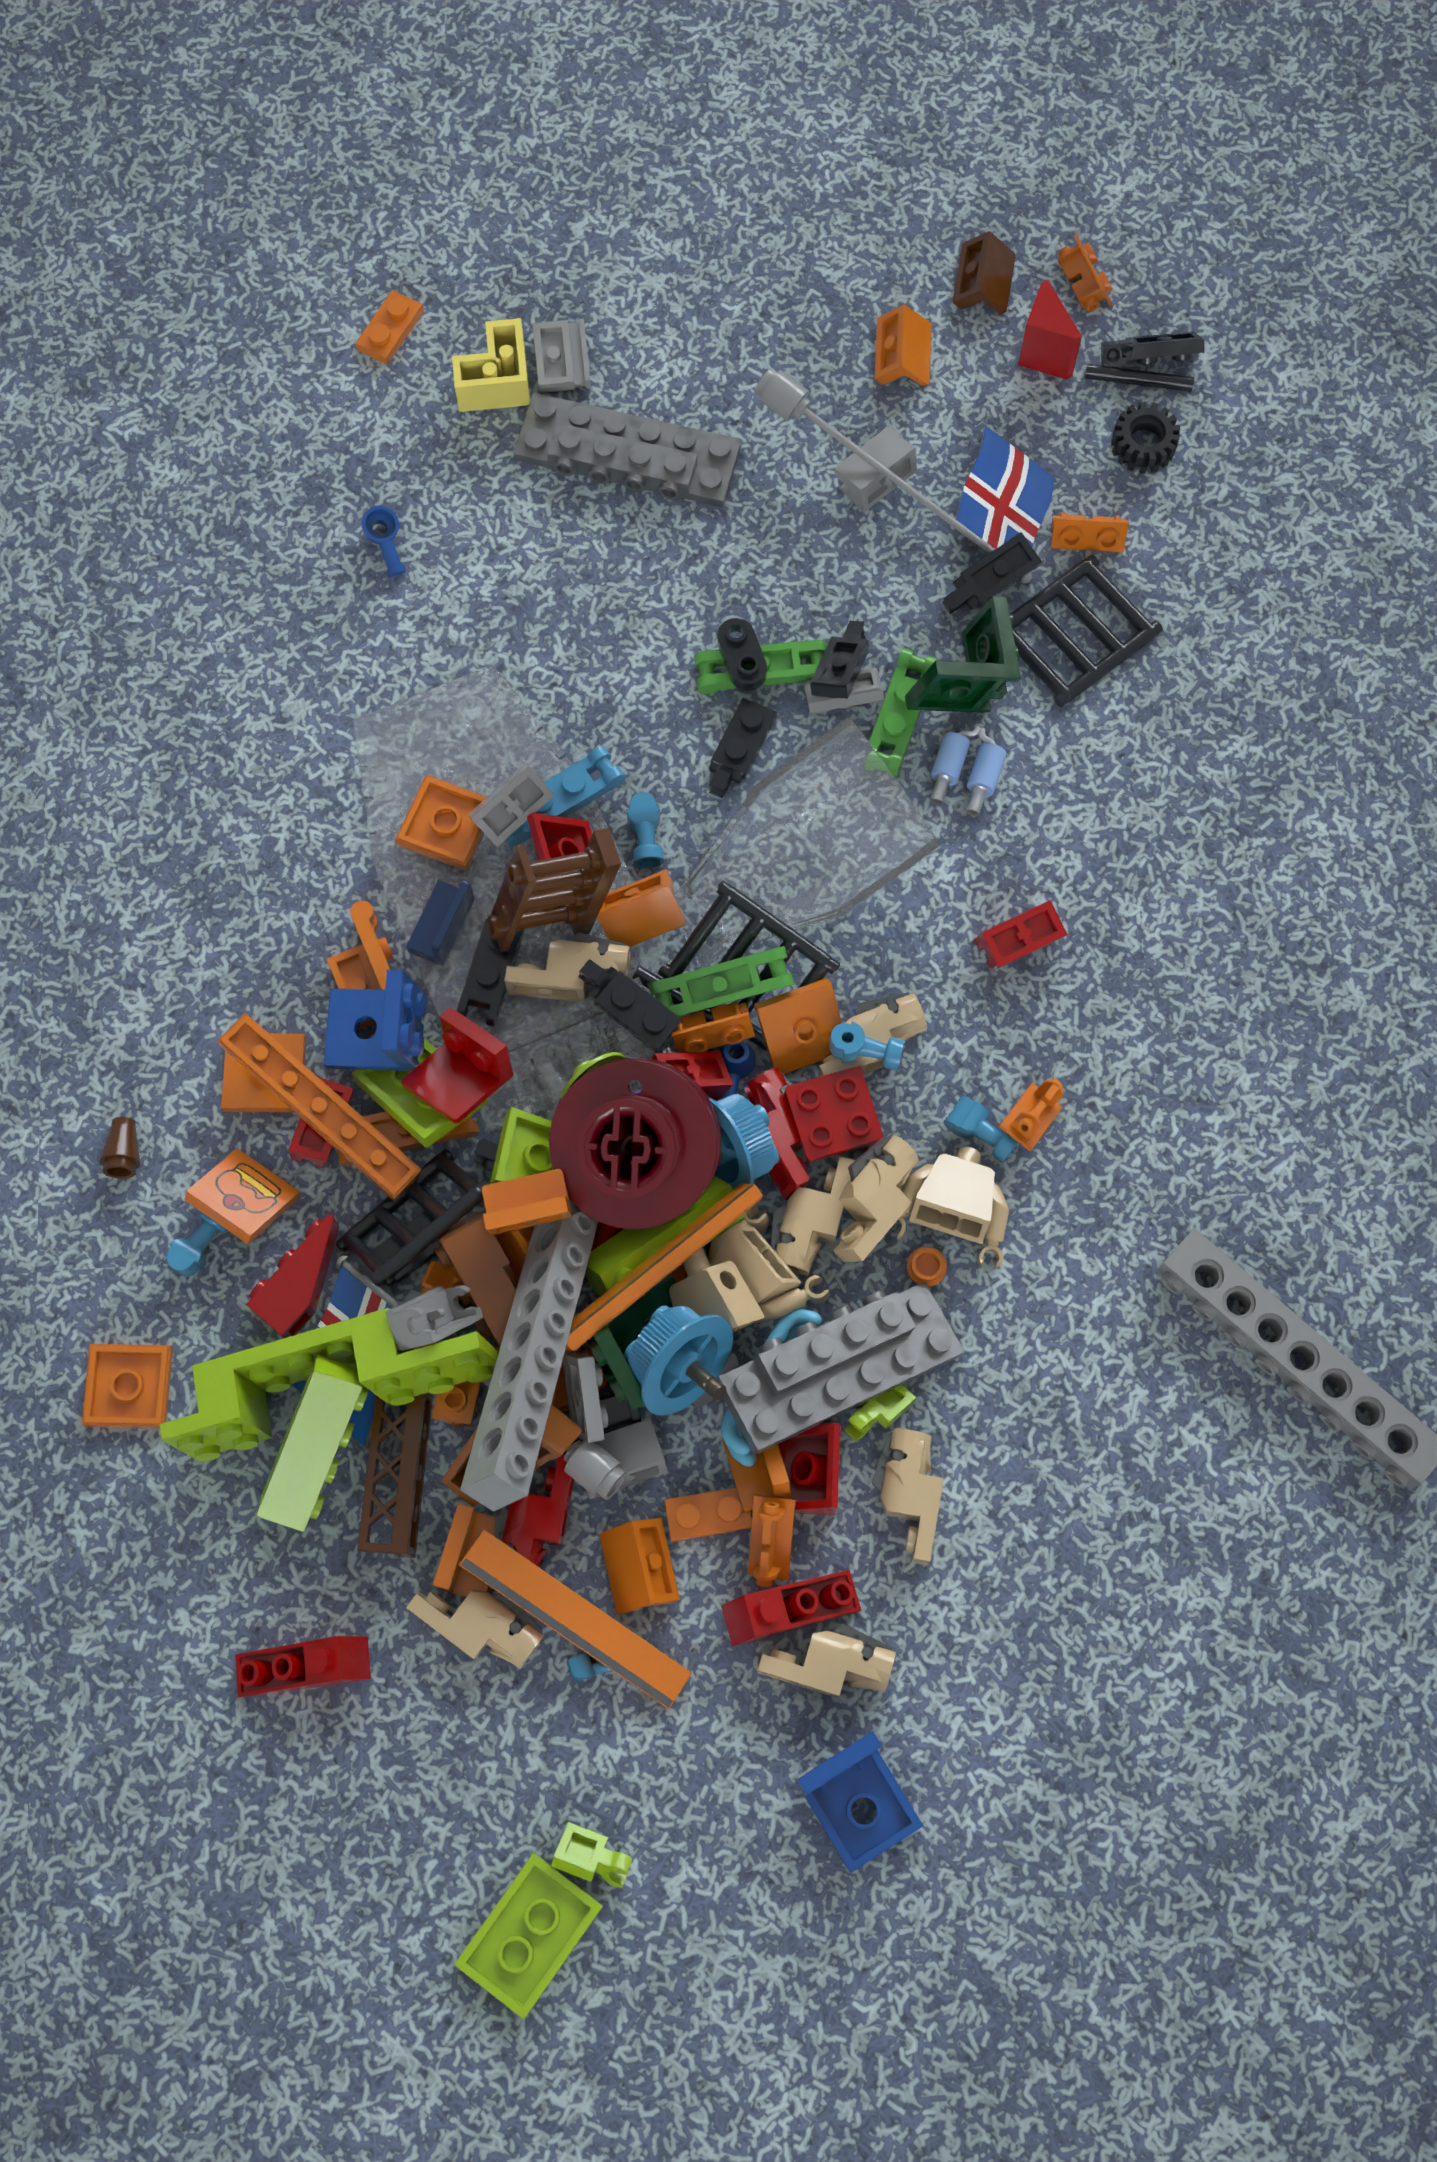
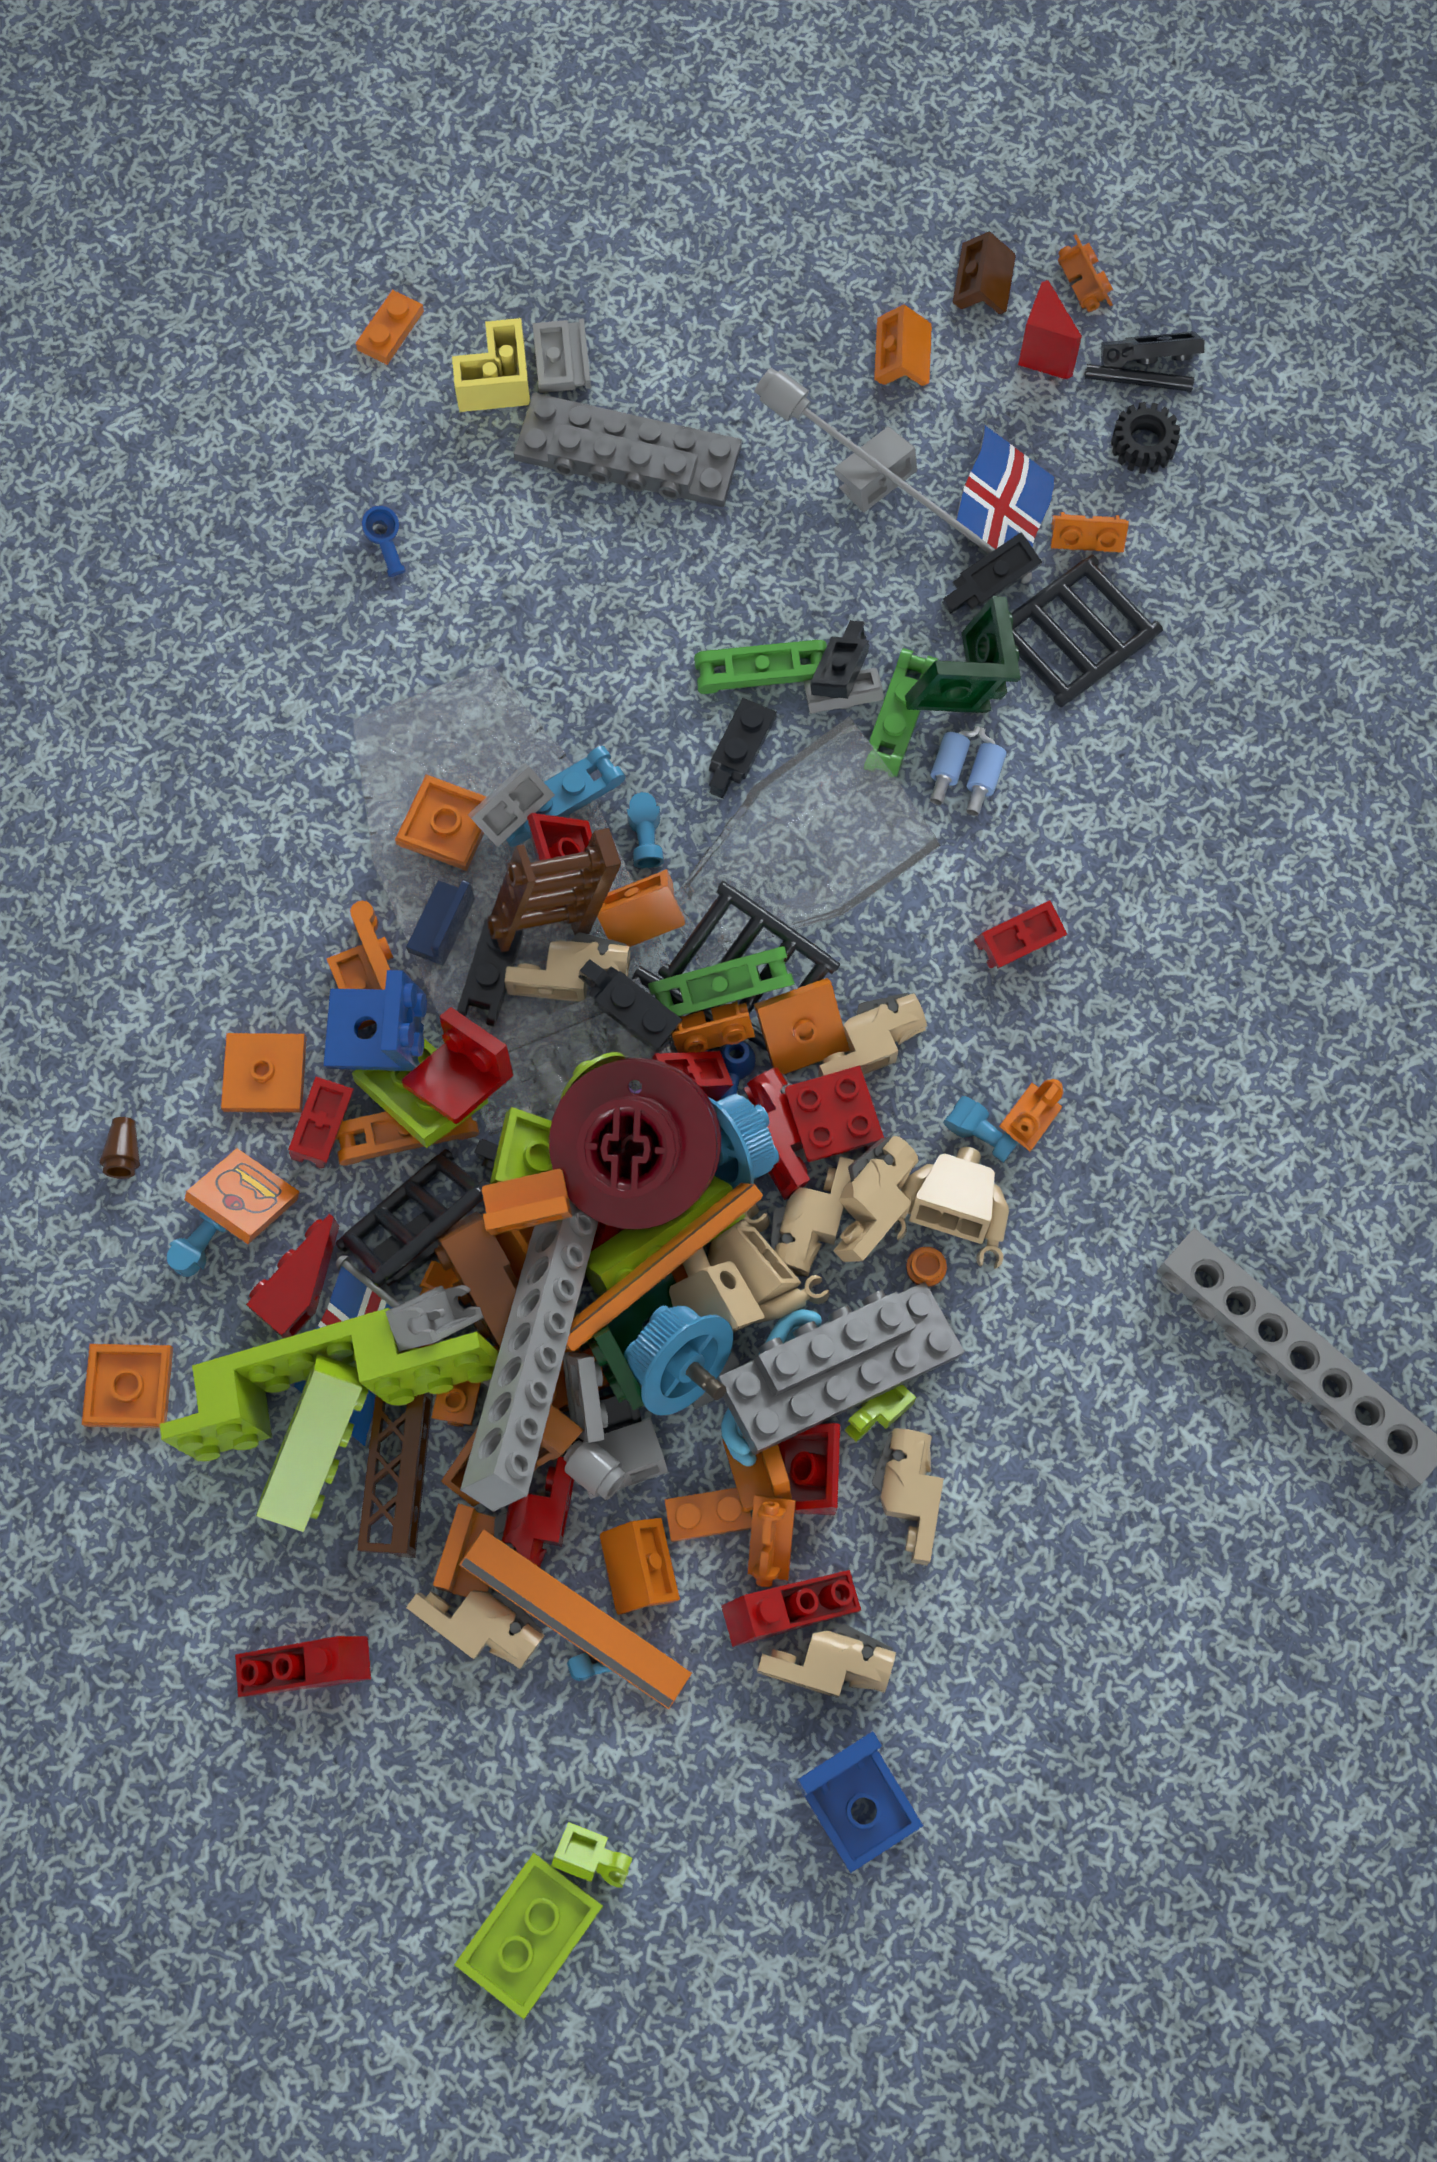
(319, 1106): orange tile -> none
(742, 651): black plate -> none
(849, 1042): dark azure leg -> none

